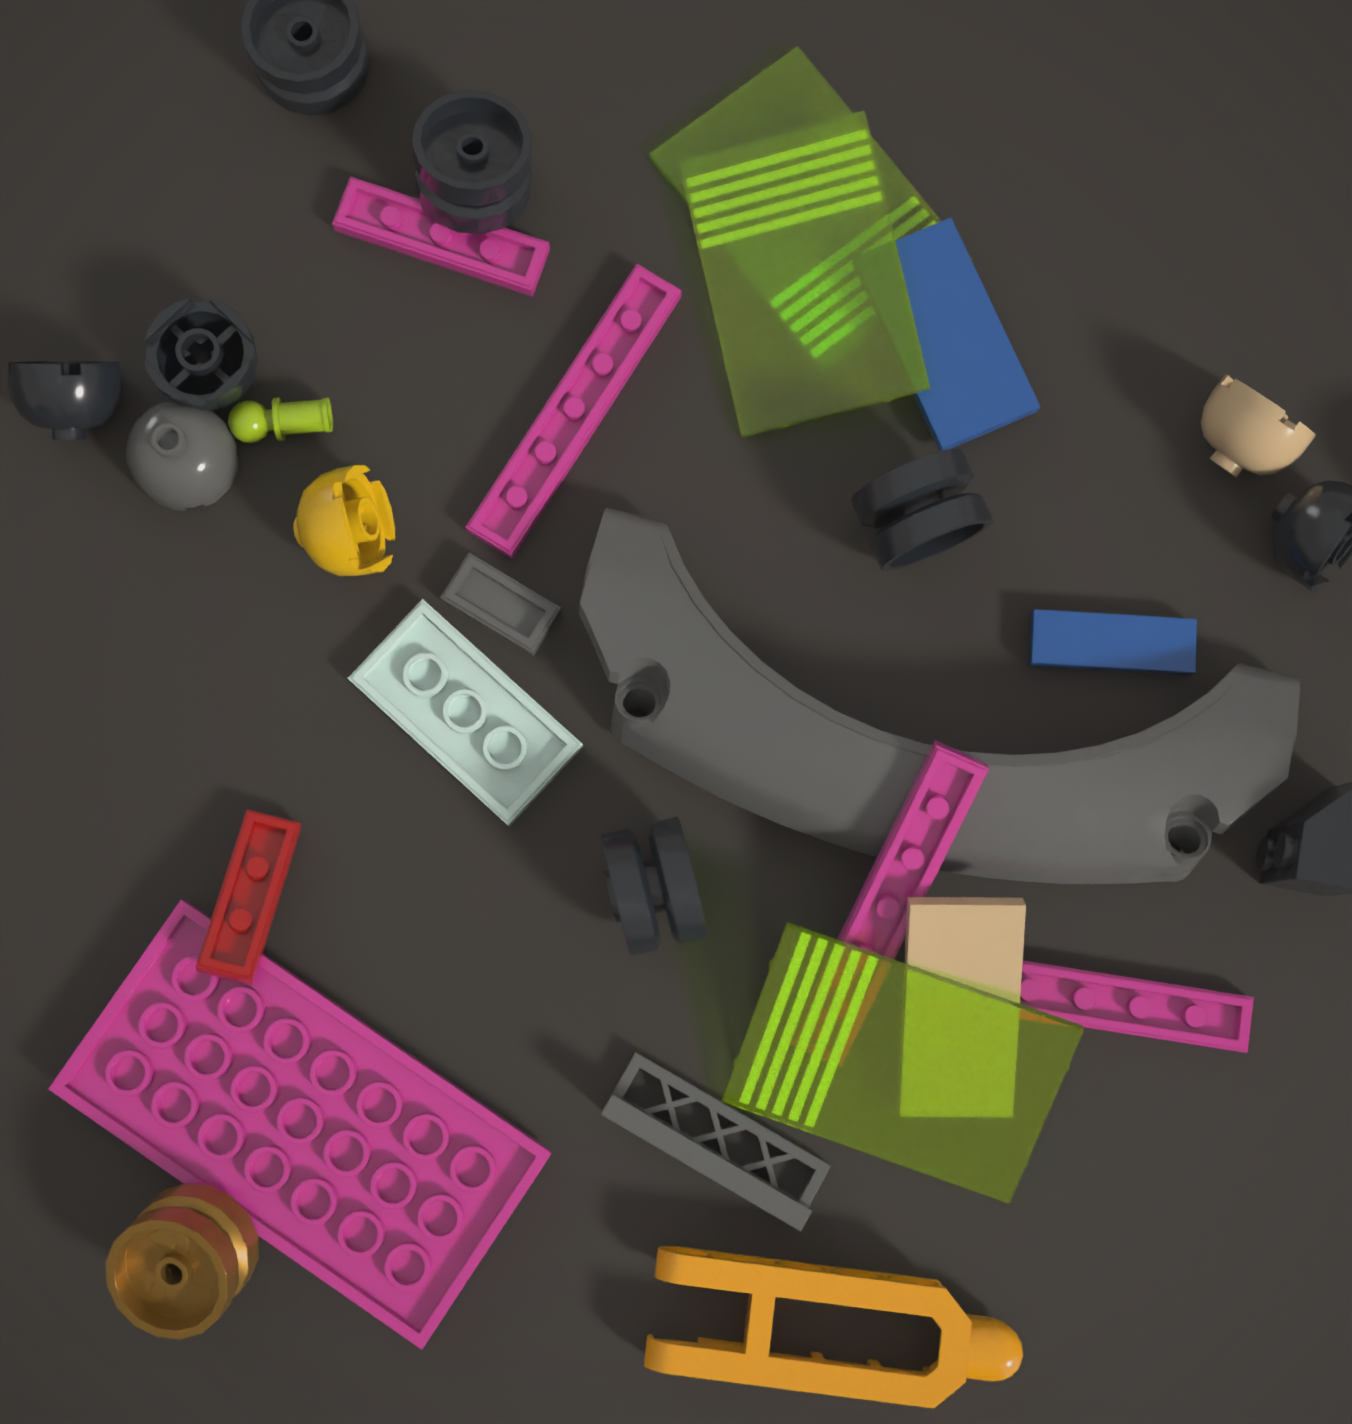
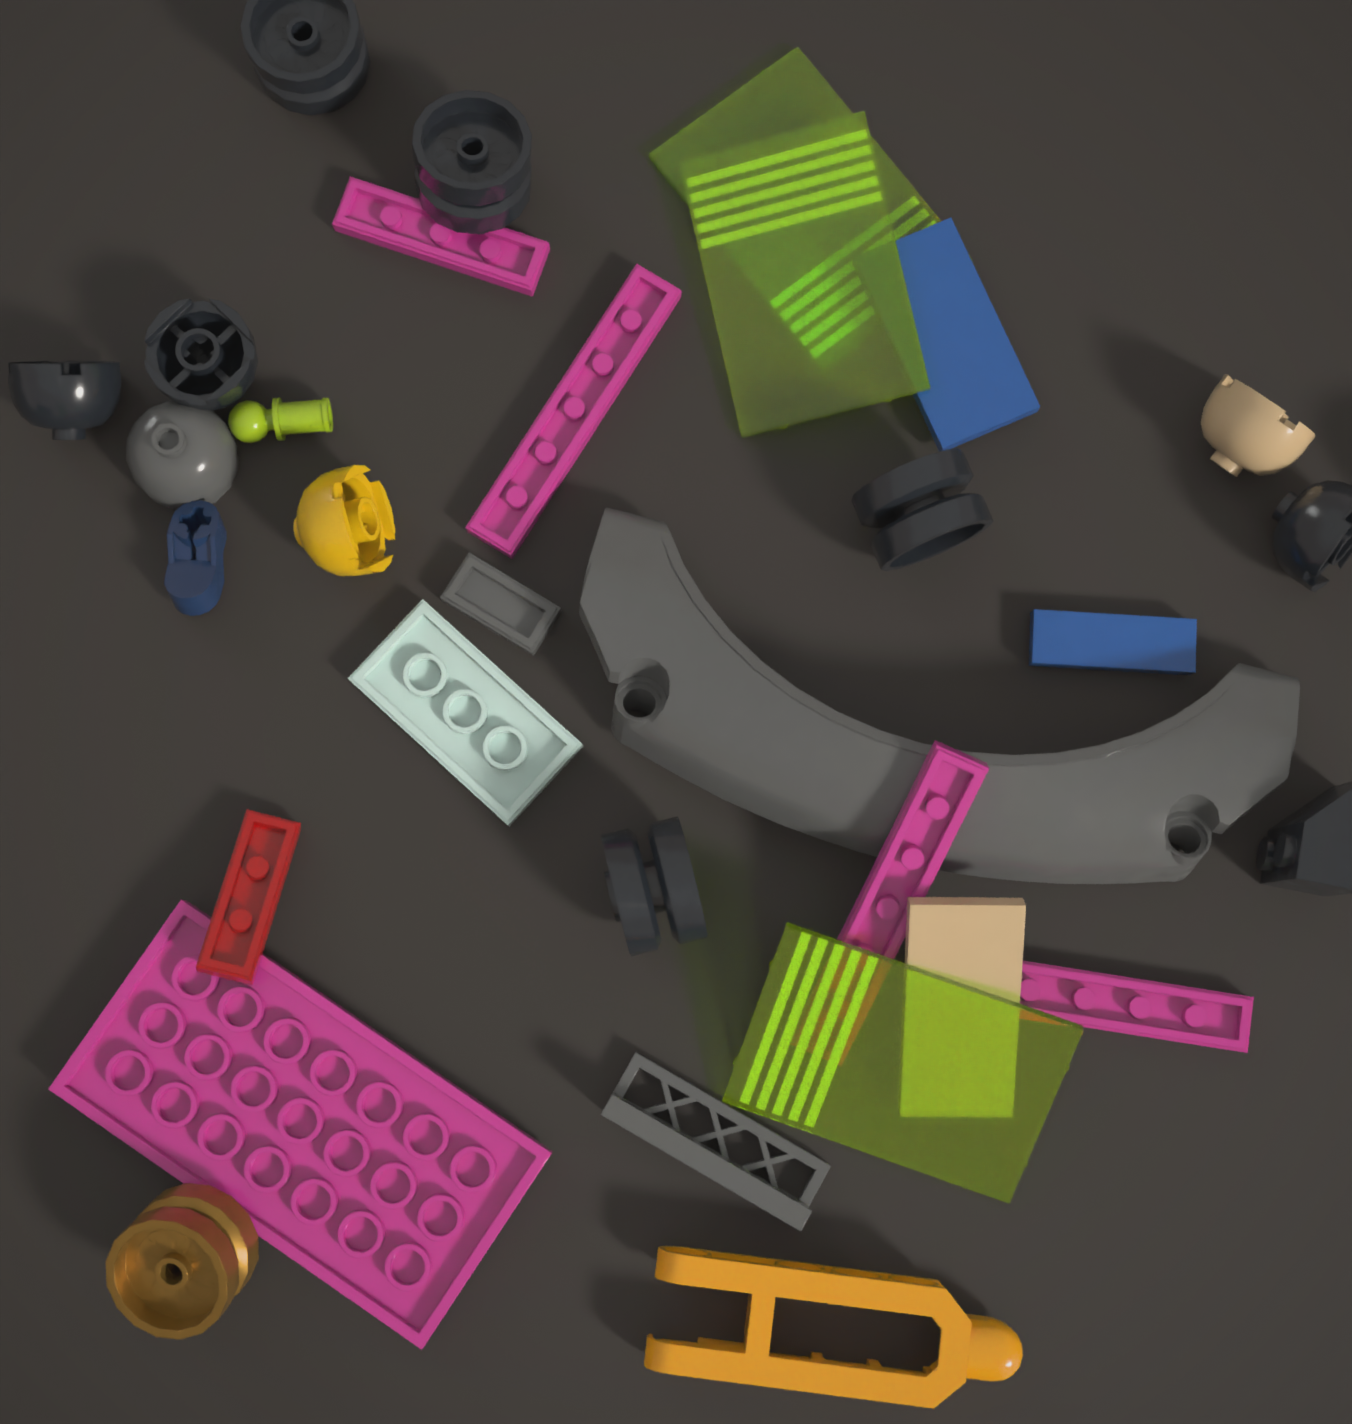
(199, 580): none -> dark blue piece

